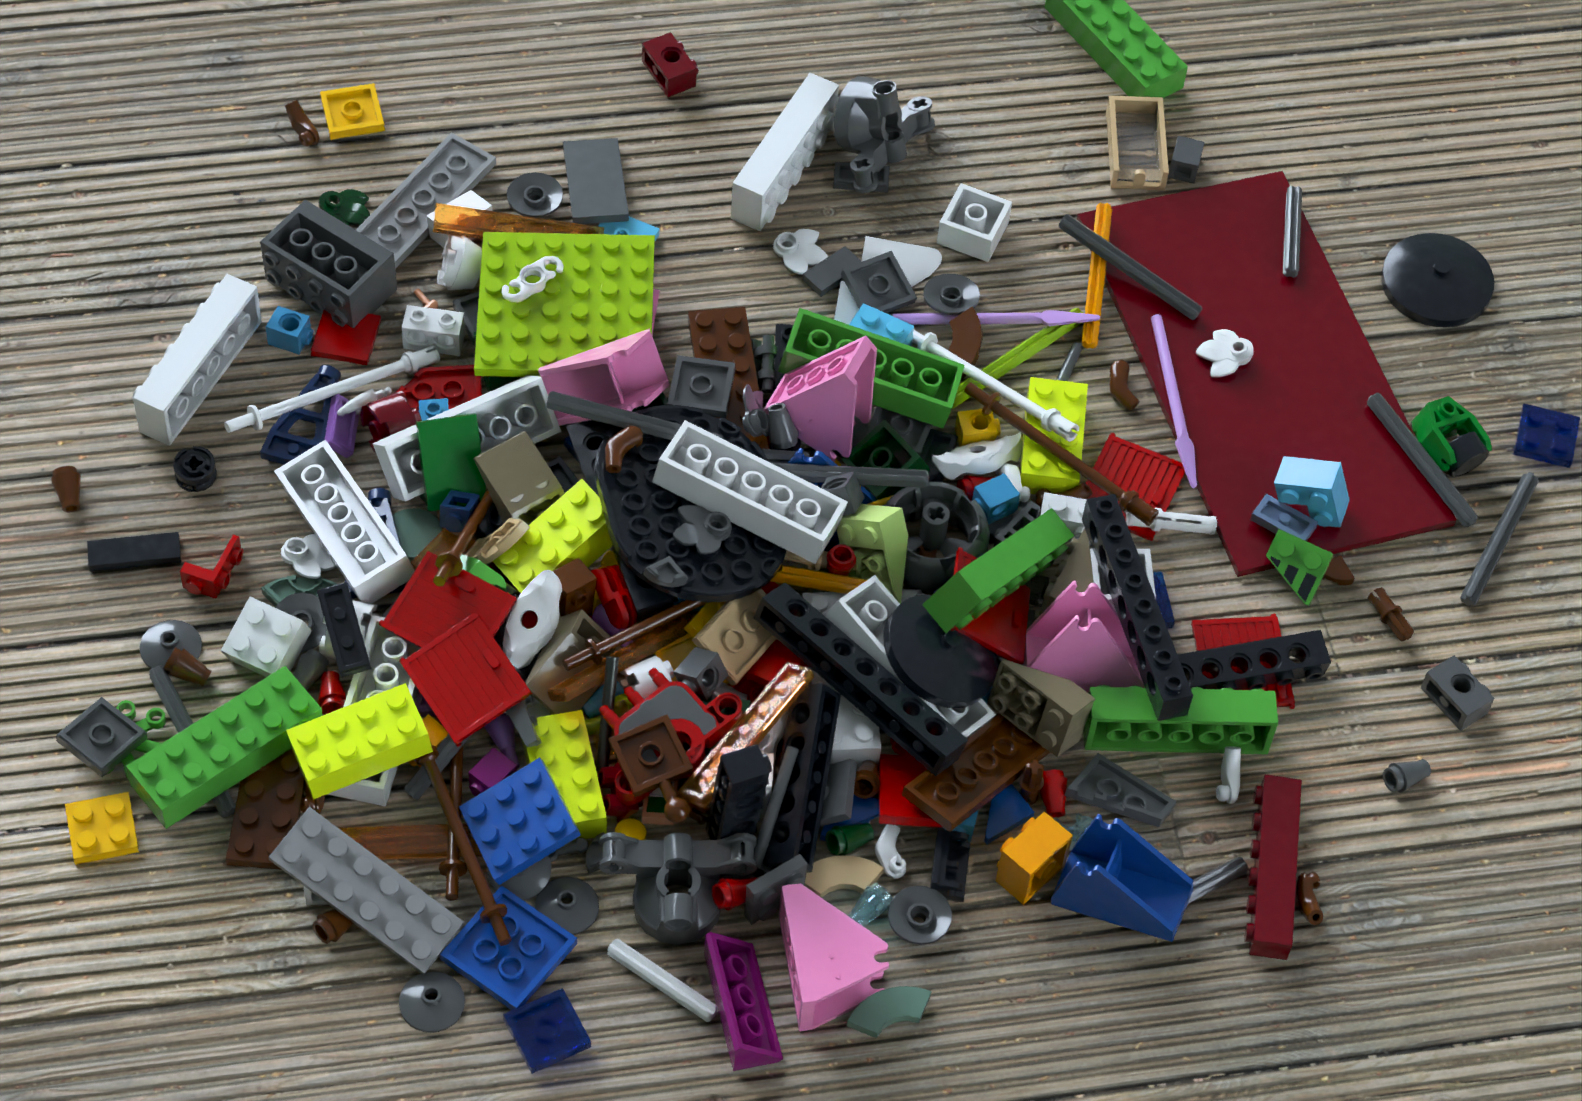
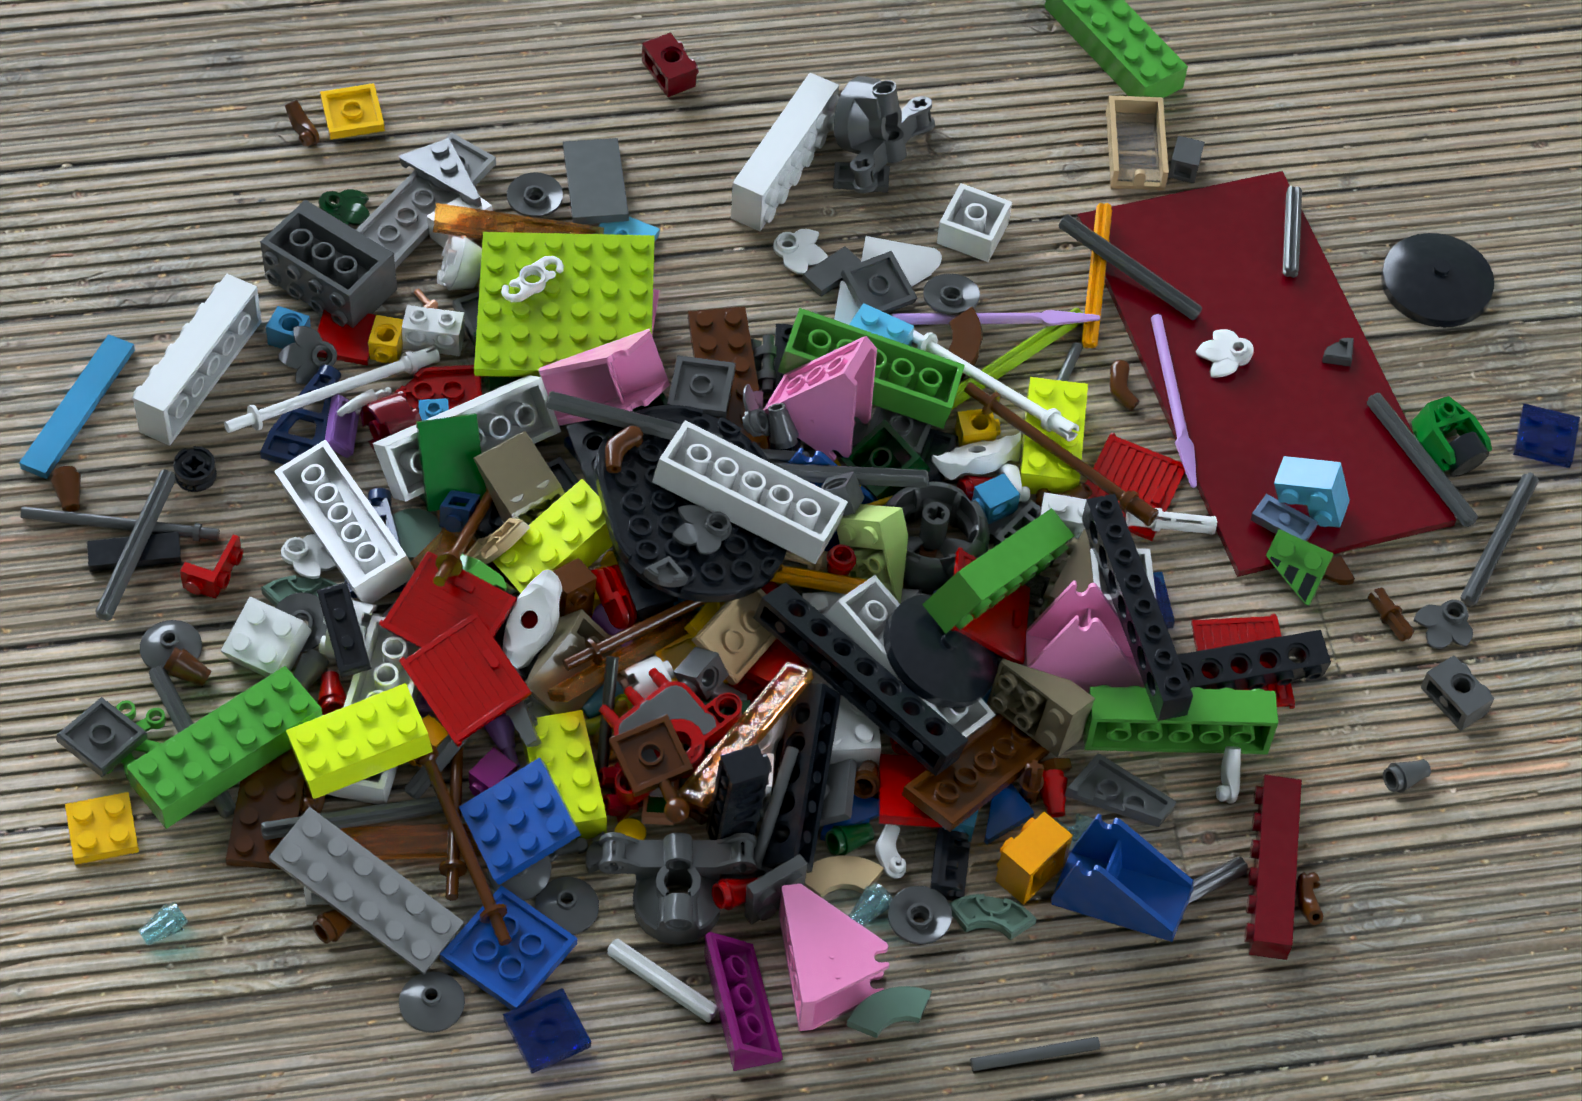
(77, 406): none -> dark azure tile
(135, 545): none -> dark grey axle
(164, 923): none -> clear light blue cone
(196, 532): none -> dark grey bar
(304, 352): none -> dark grey plate
(360, 816): none -> dark grey axle
(386, 339): none -> yellow brick
(444, 168): none -> wing
(992, 913): none -> sand green tile
(1035, 1053): none -> dark grey bar
(1057, 763): none -> reddish brown tile
(1339, 352): none -> dark grey tile
(1444, 627): none -> dark grey plate

